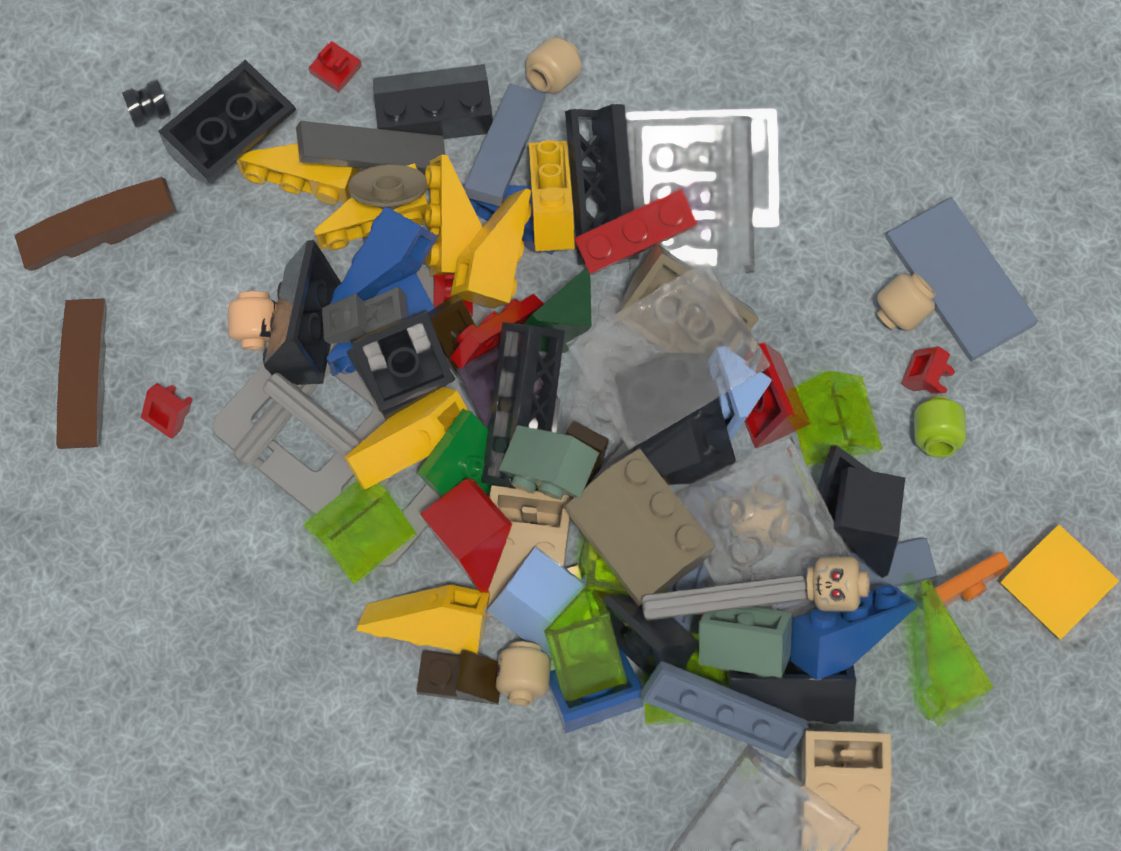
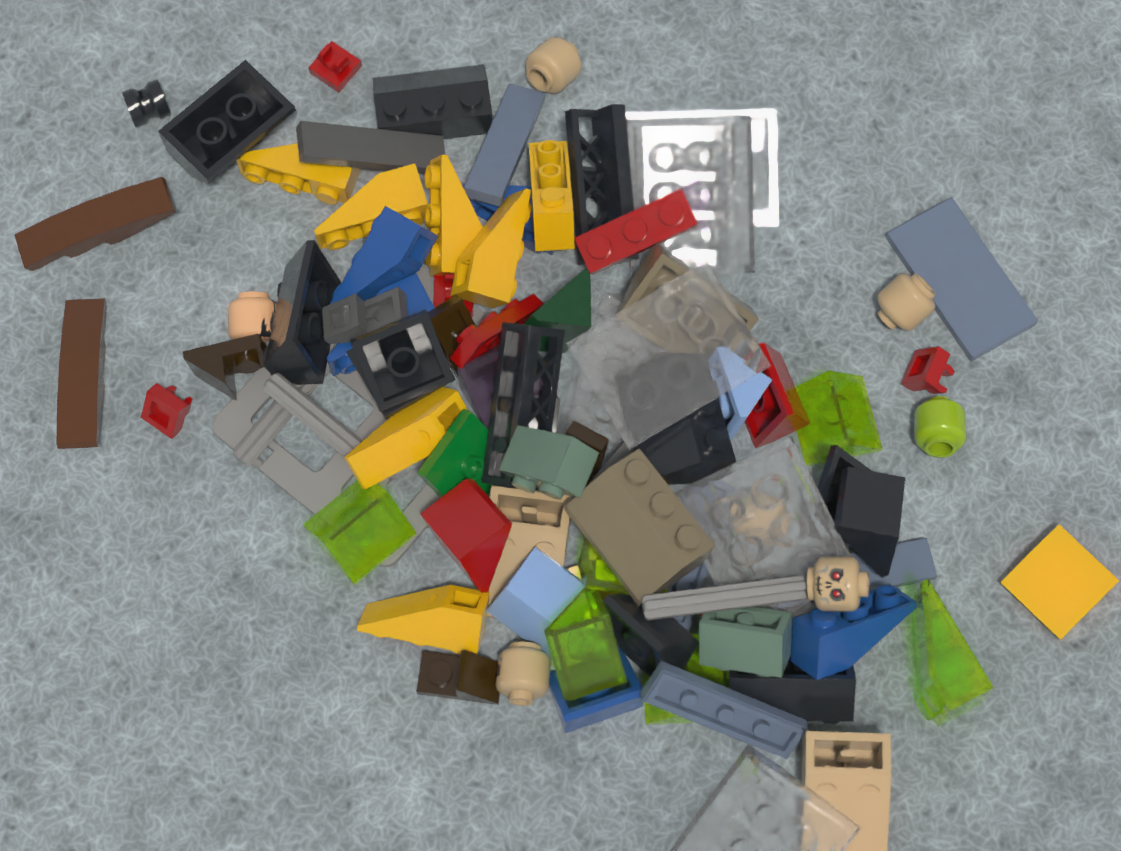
(222, 360): none -> dark brown slope
(387, 185): dark tan dish -> none
(972, 581): orange plate -> none

